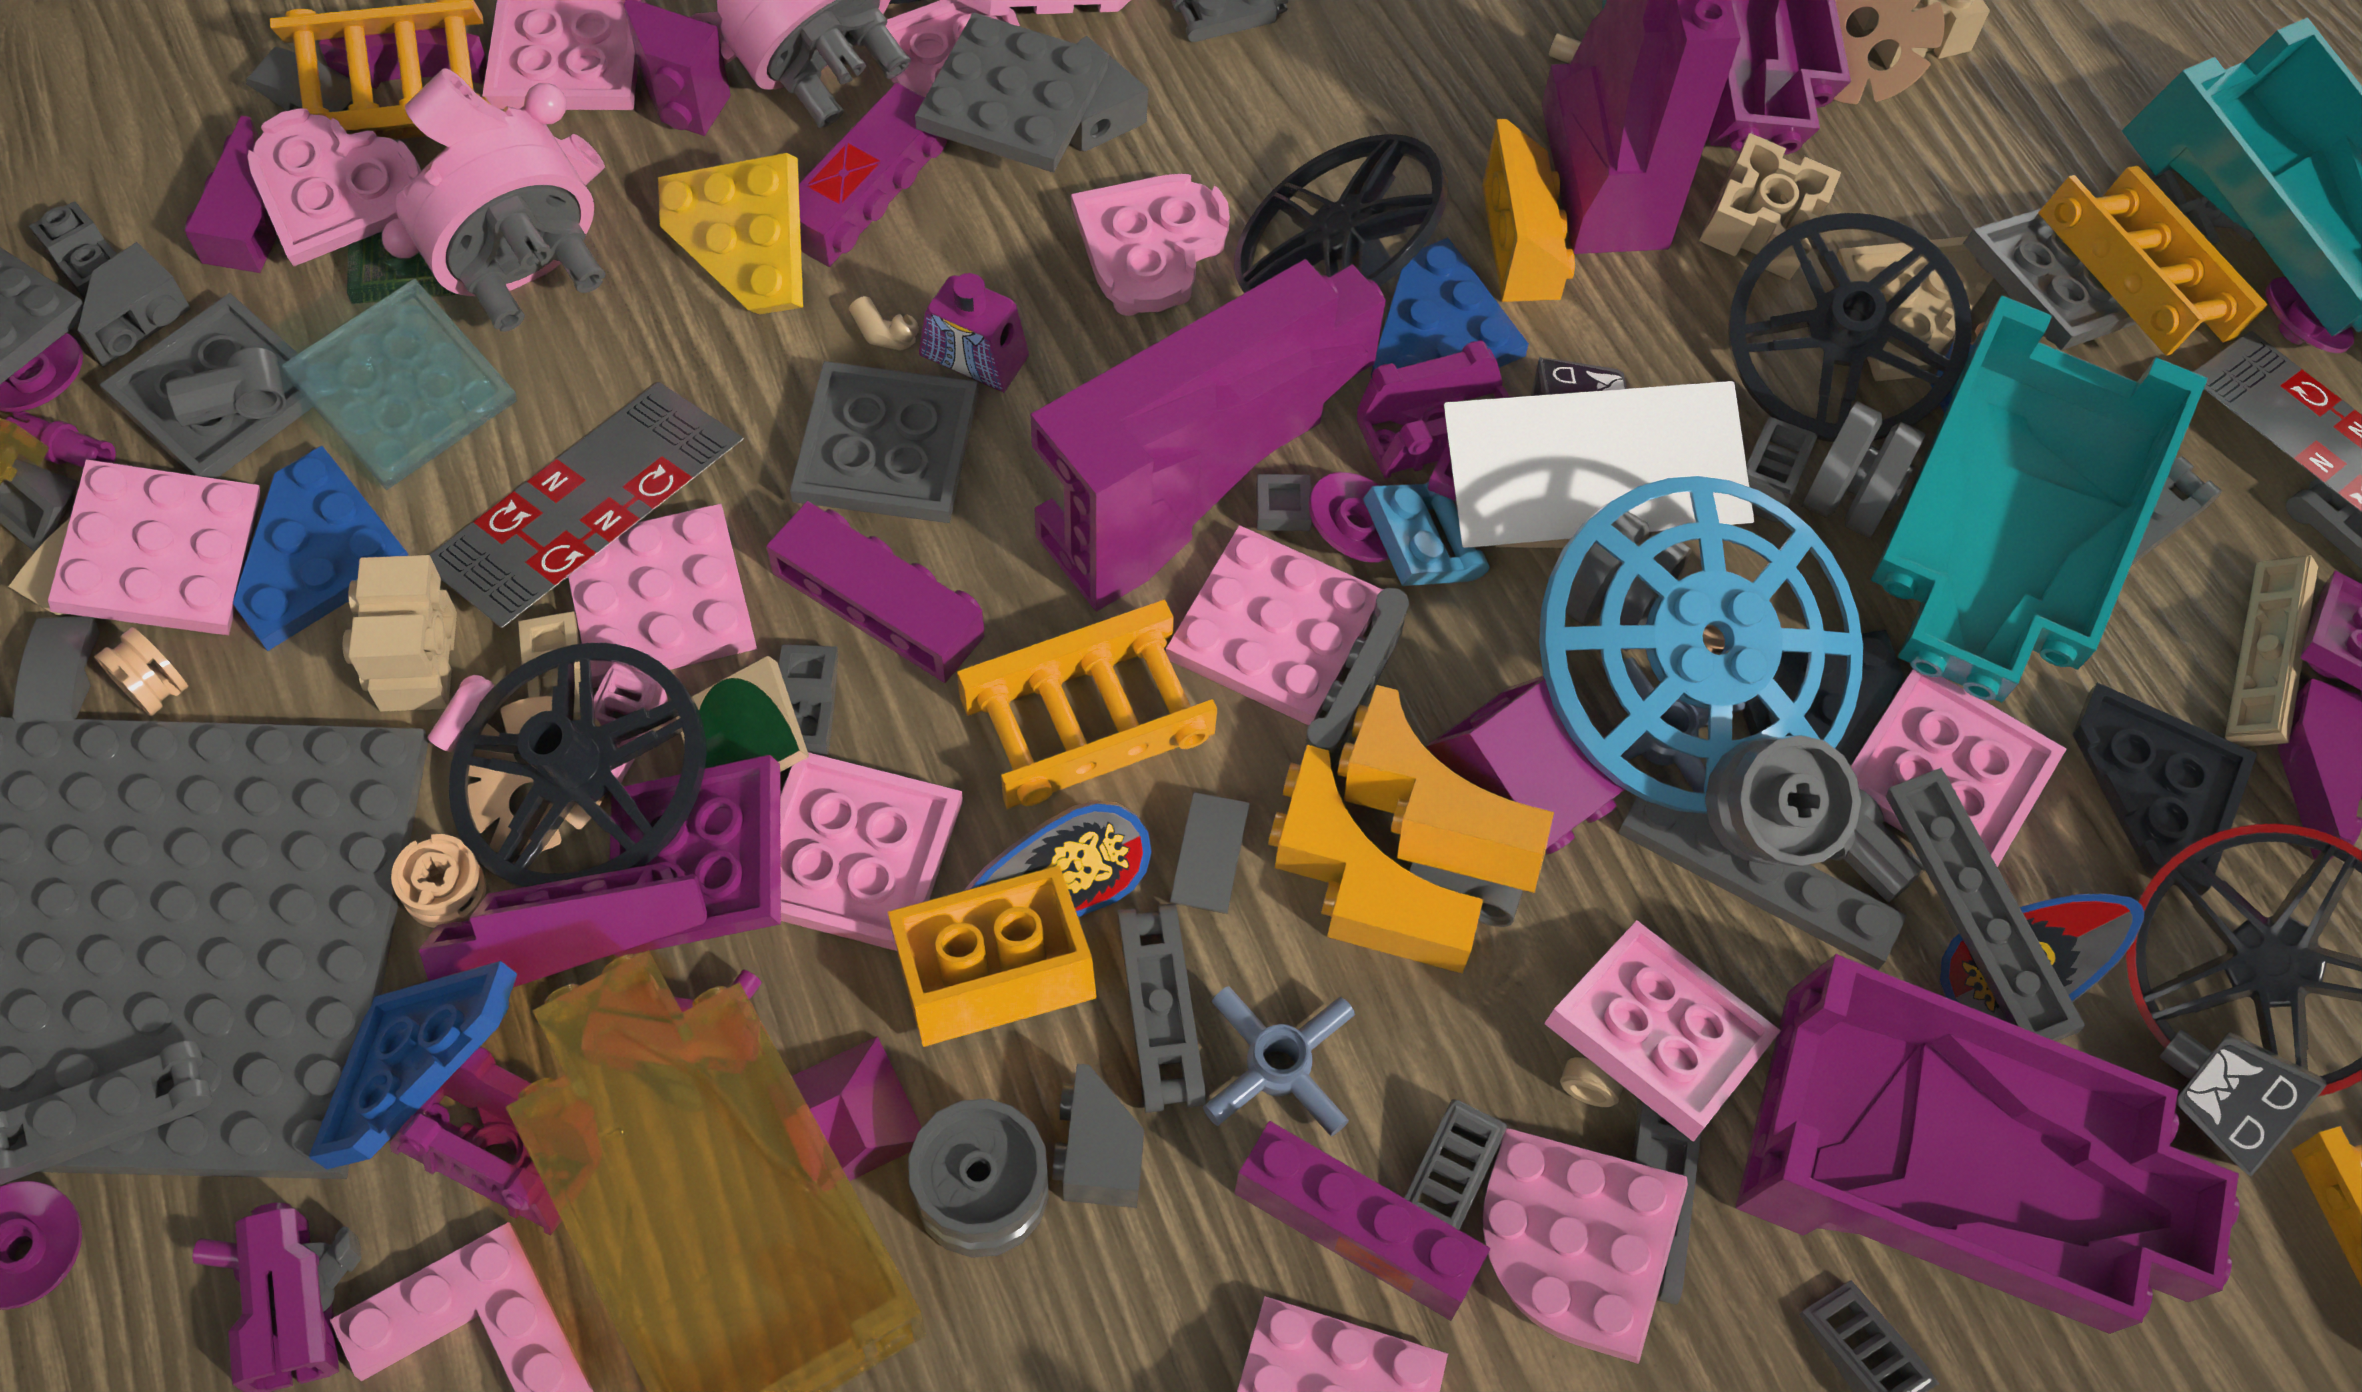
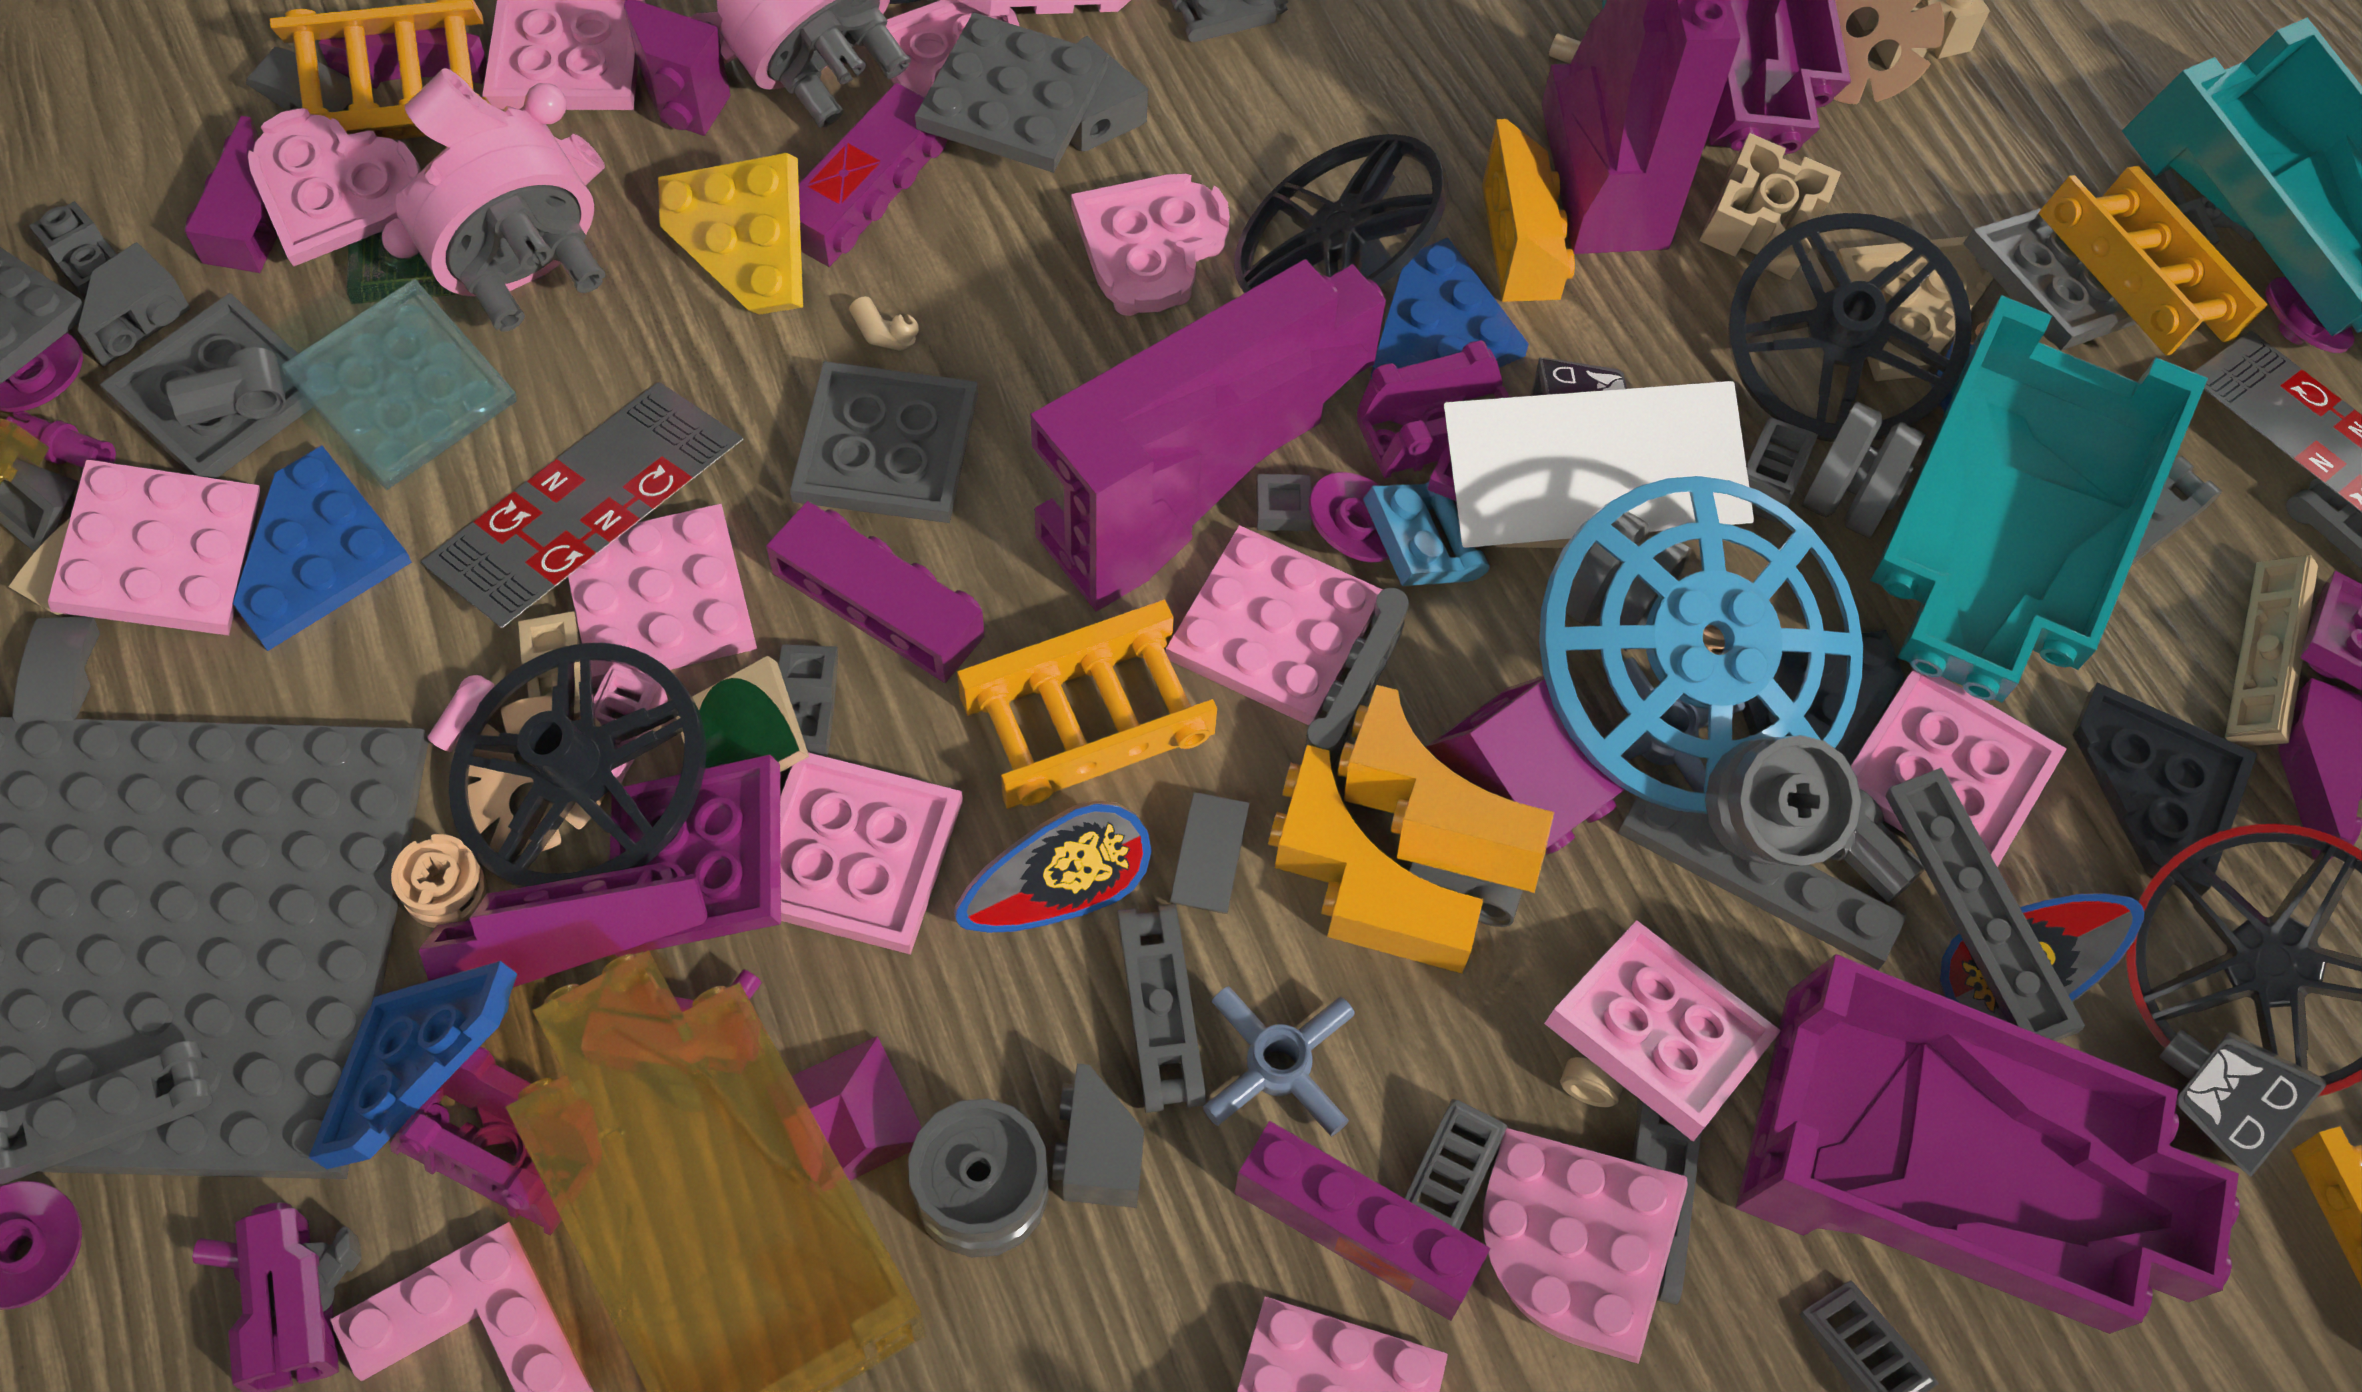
(130, 671): light nougat wheel -> none
(401, 633): tan brick -> none
(974, 332): magenta torso -> none
(992, 955): light orange slope -> none

